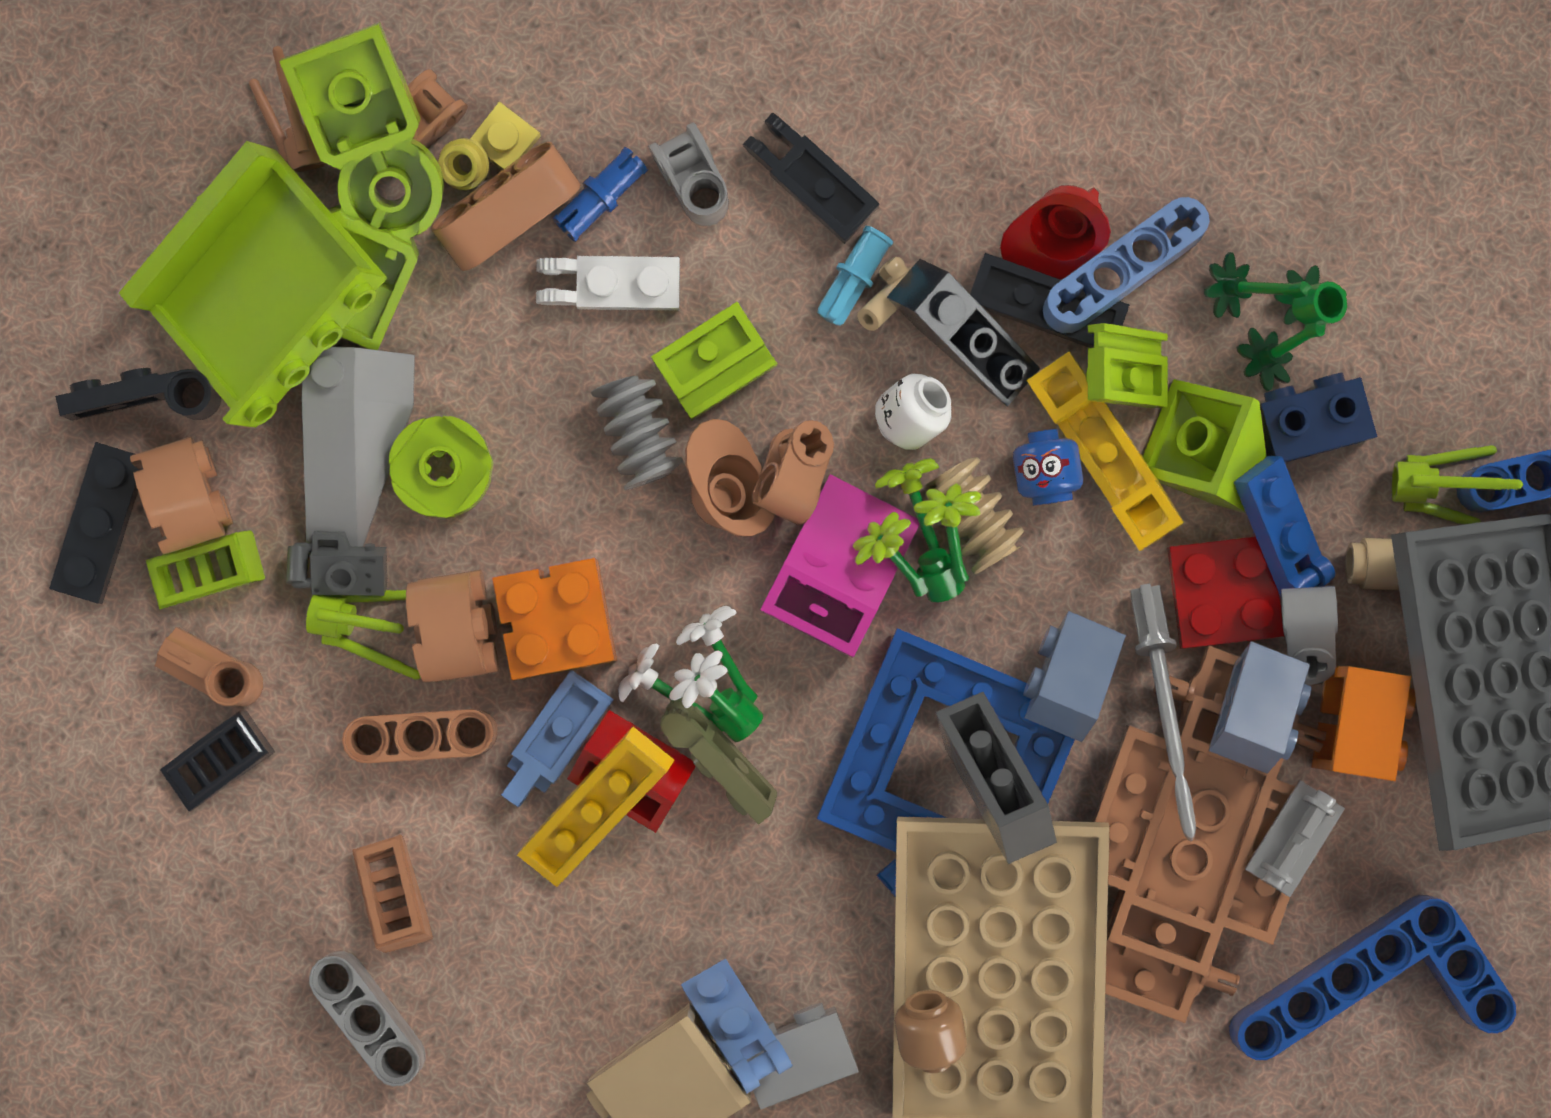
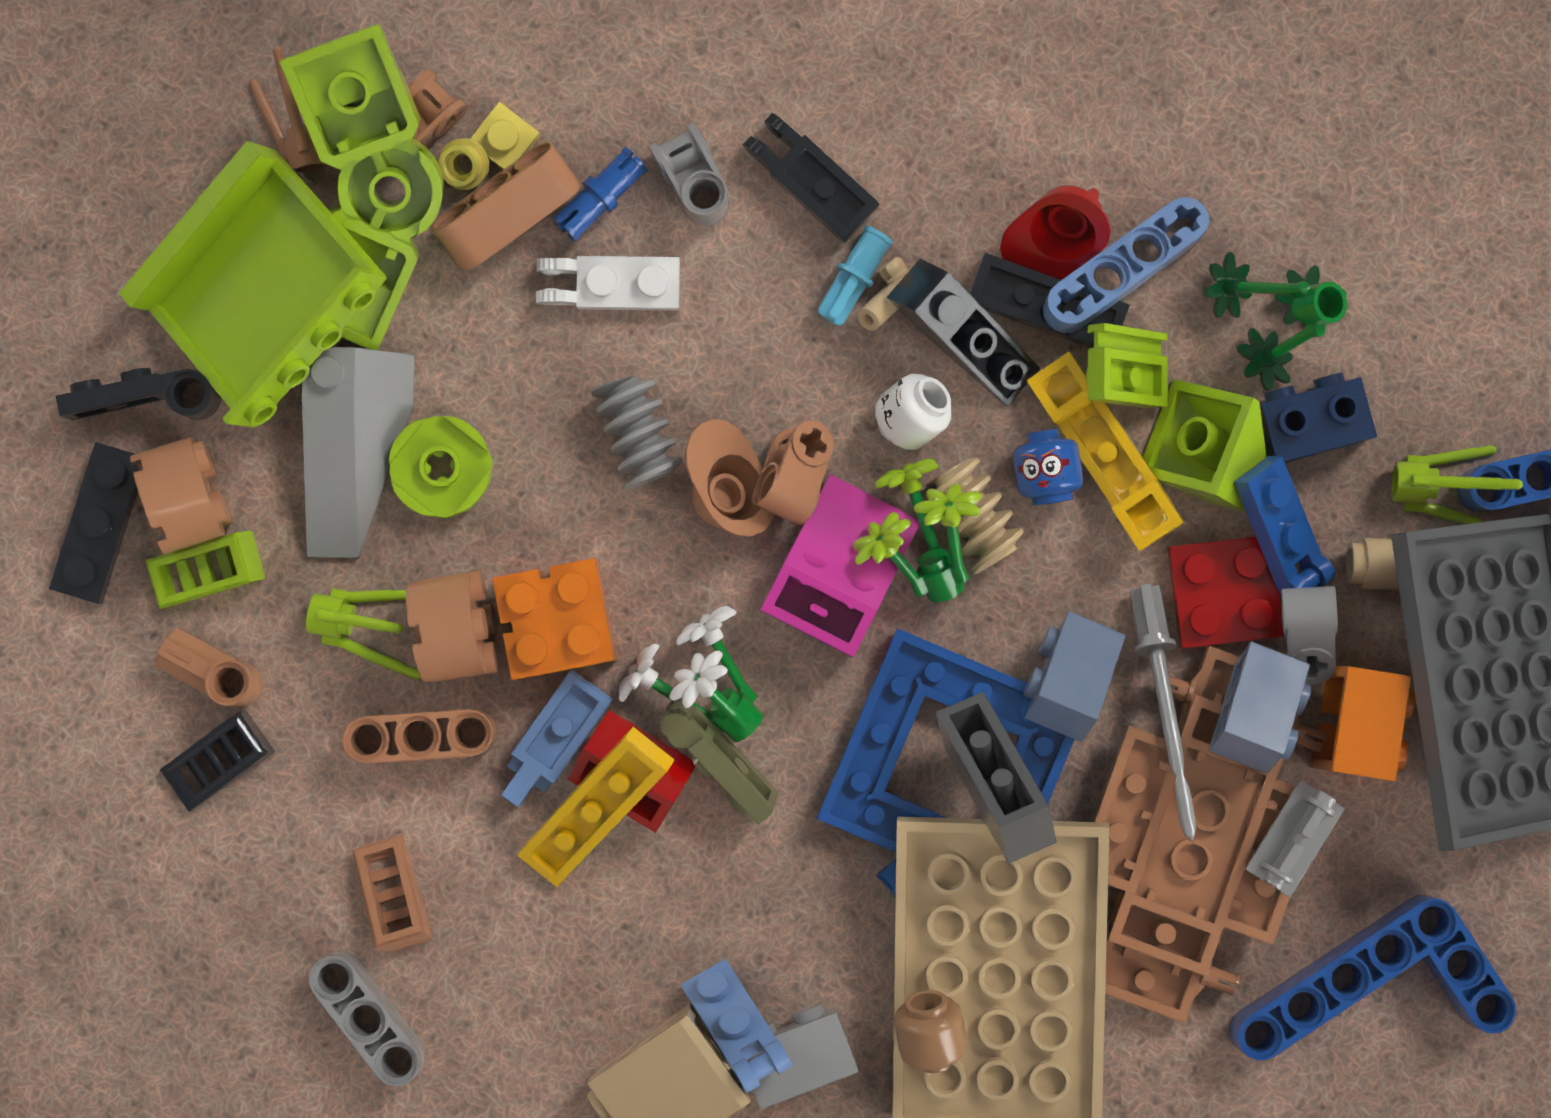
(337, 568): dark grey piece -> none
(714, 361): lime plate -> none

